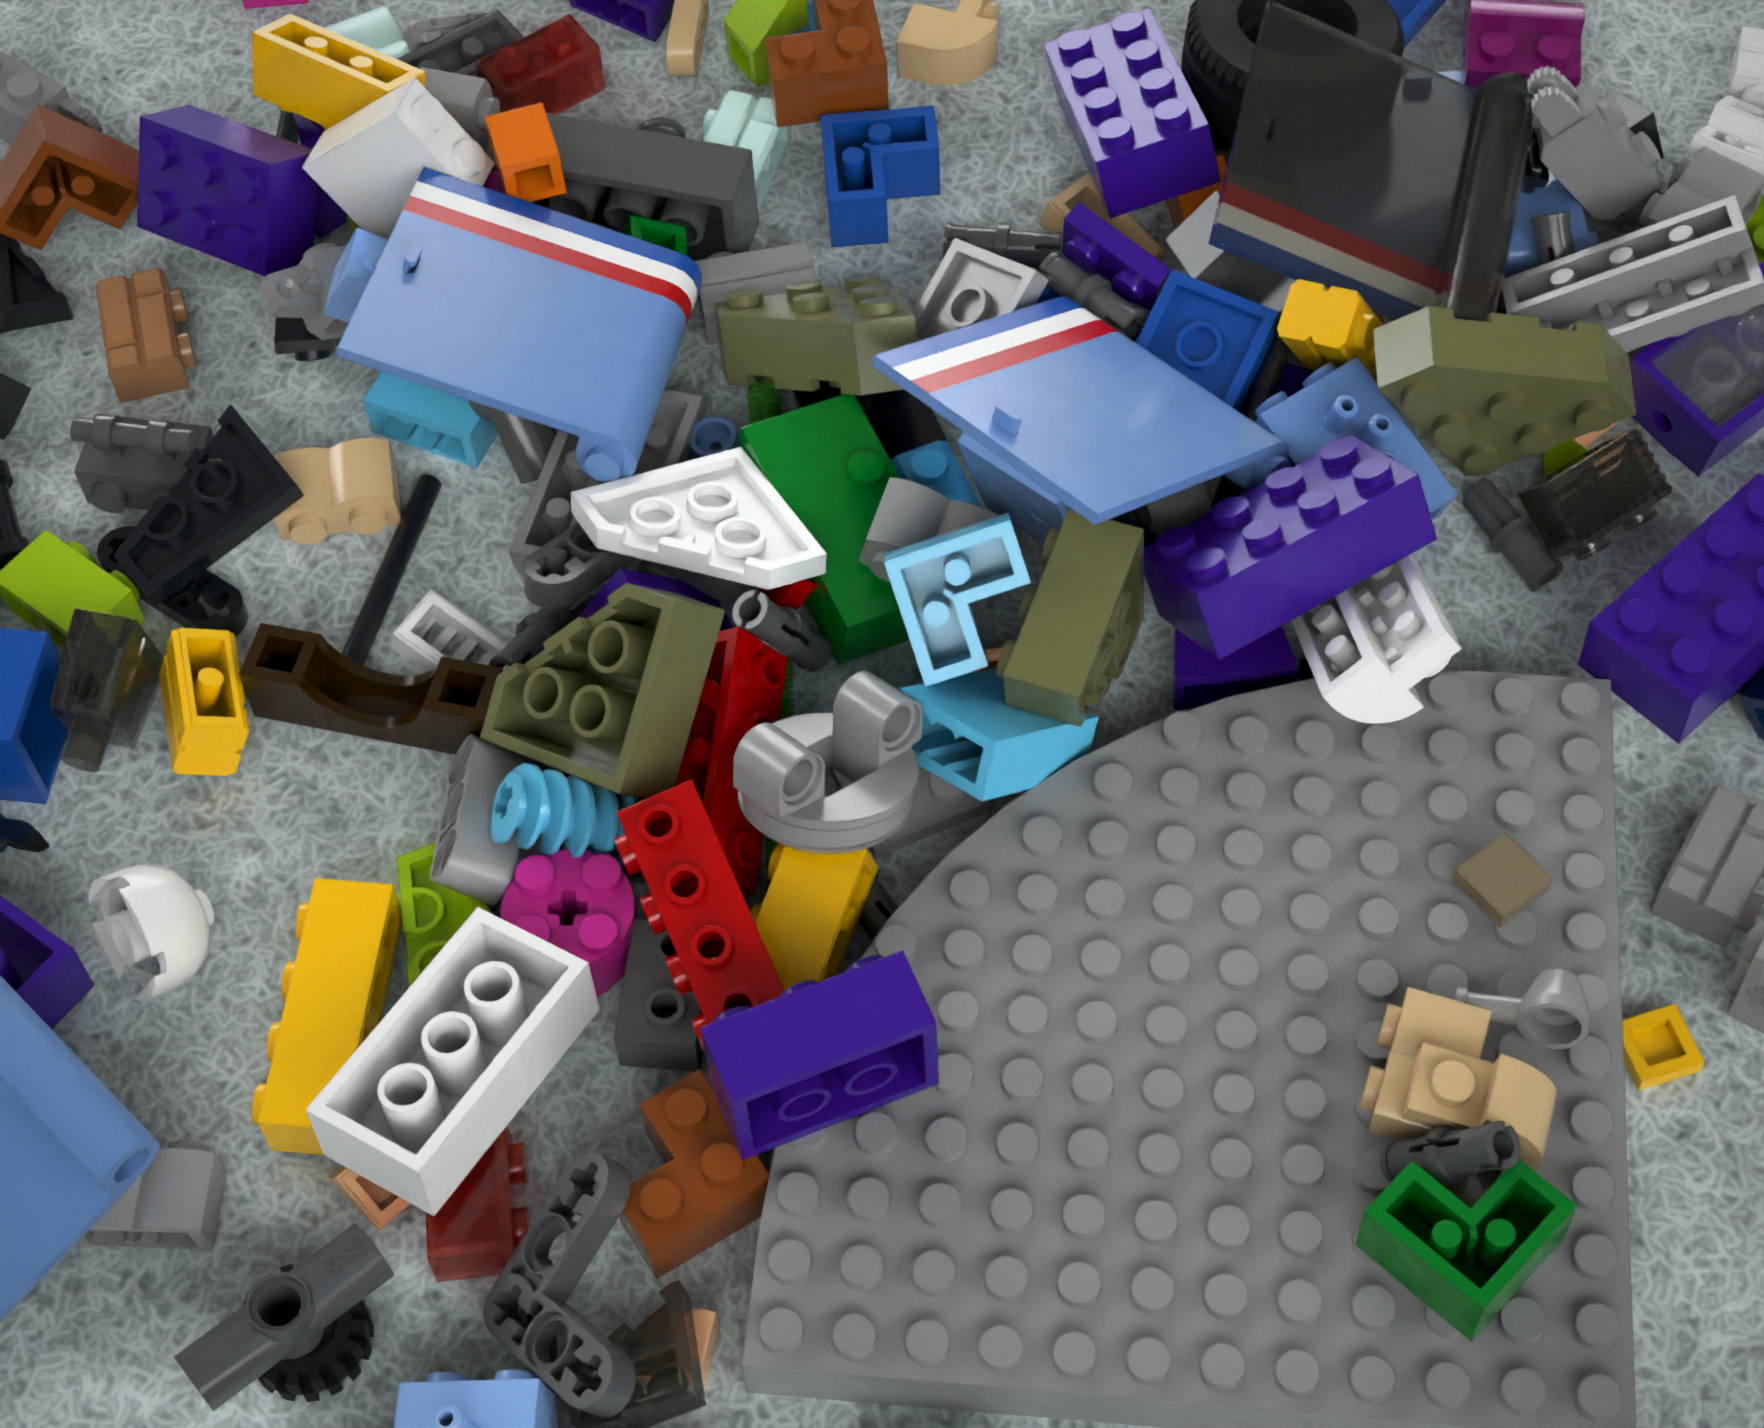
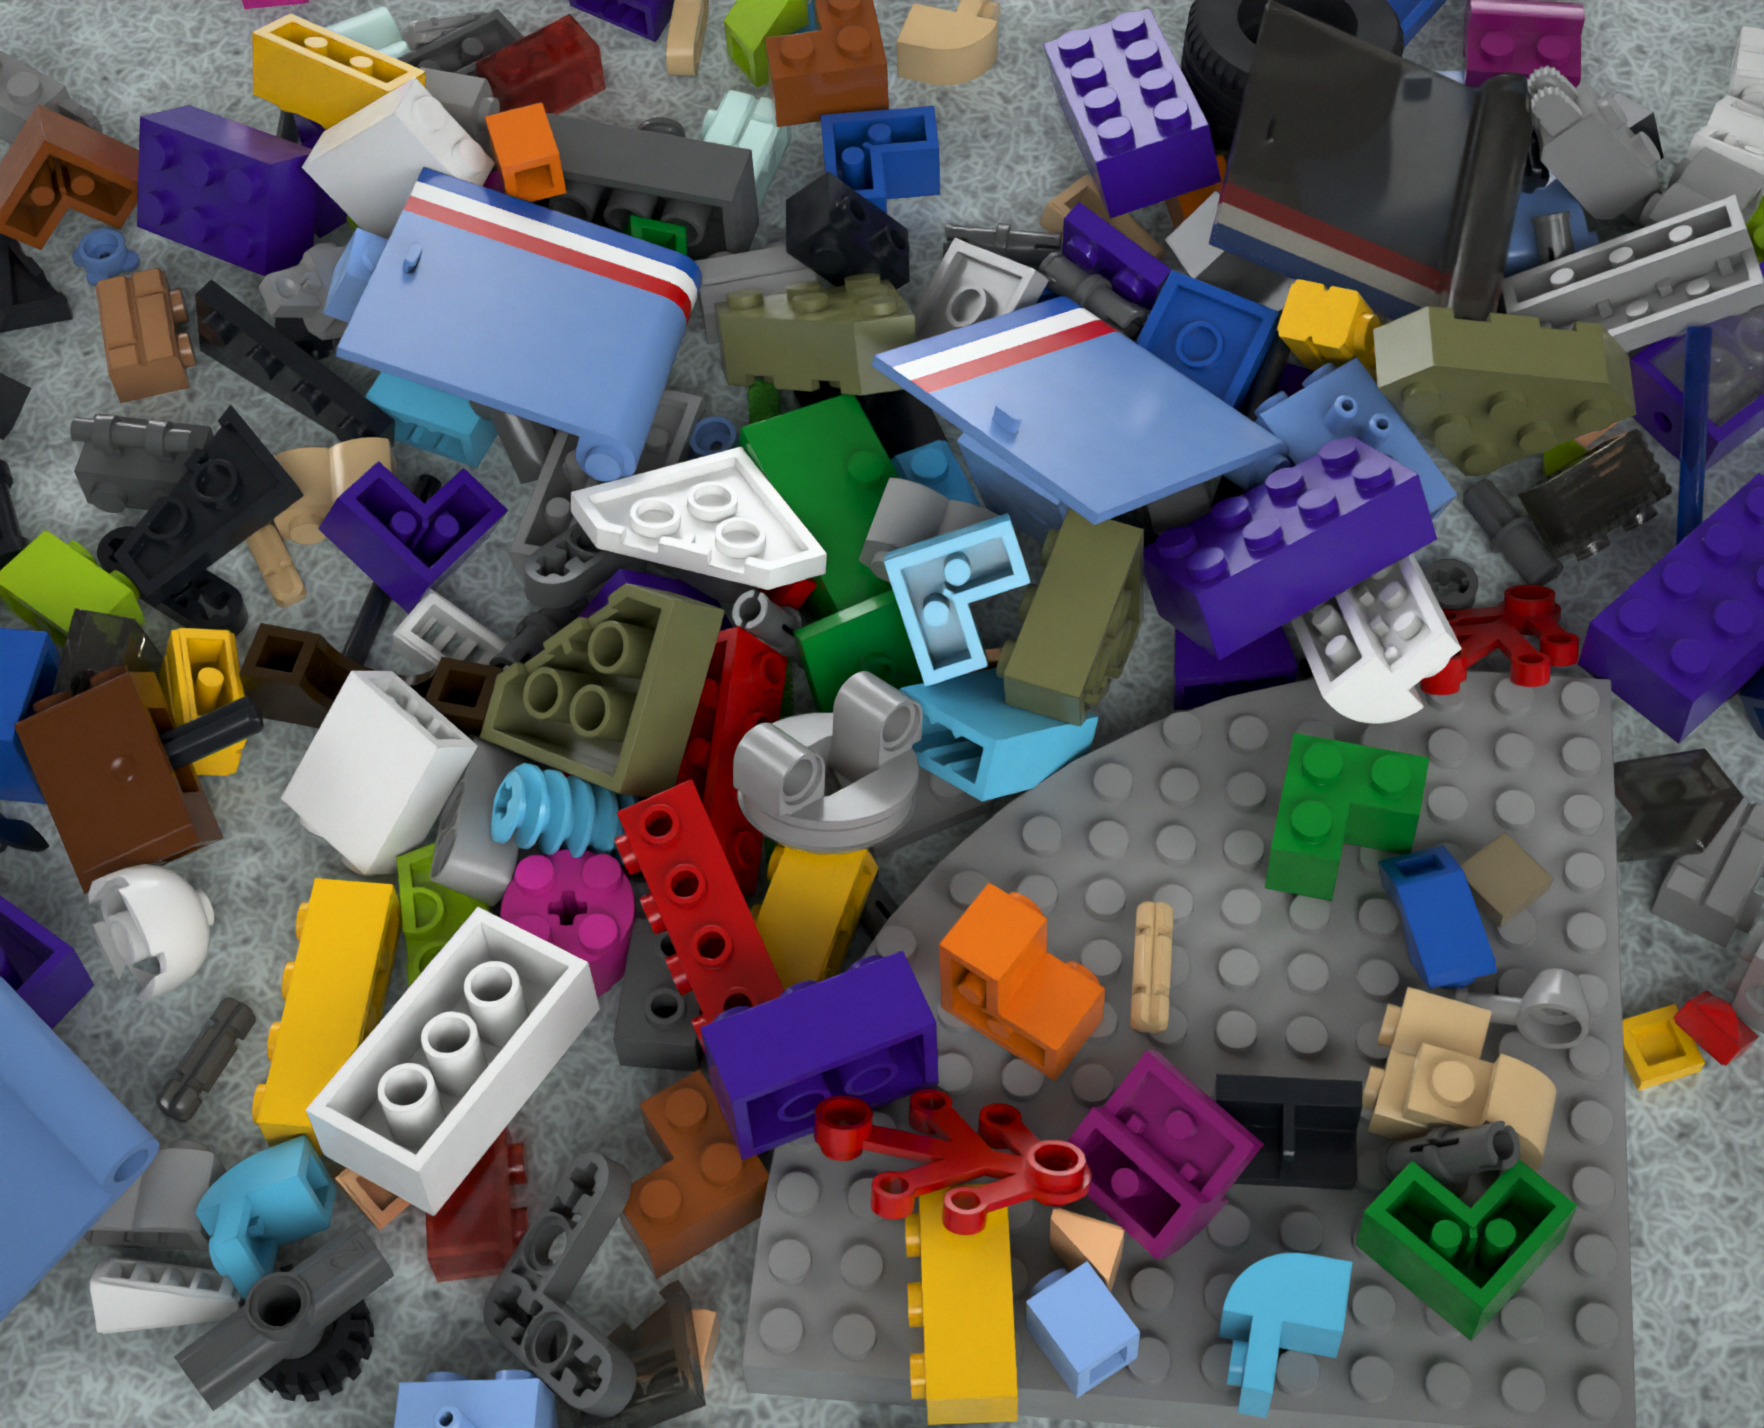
(100, 244): none -> medium blue plate
(125, 772): none -> reddish brown piece
(153, 1294): none -> white slope
(205, 1059): none -> dark grey axle
(264, 1205): none -> medium azure brick
(276, 566): none -> tan axle
(281, 368): none -> black wing
(377, 772): none -> white brick
(410, 543): none -> dark purple brick
(844, 234): none -> black brick
(857, 640): none -> green plate
(965, 1316): none -> yellow brick
(1012, 988): none -> orange brick
(1038, 1170): none -> red plant
(1080, 1327): none -> light blue brick
(1085, 1239): none -> light nougat slope
(1152, 967): none -> tan axle
(1162, 1155): none -> magenta brick
(1282, 1304): none -> medium azure brick
(1303, 1125): none -> black panel
(1336, 797): none -> green brick
(1438, 917): none -> blue slope
(1446, 570): none -> dark grey bush
(1484, 629): none -> red plant
(1674, 803): none -> clear smoke panel
(1694, 430): none -> clear blue bar
(1715, 1027): none -> red tile

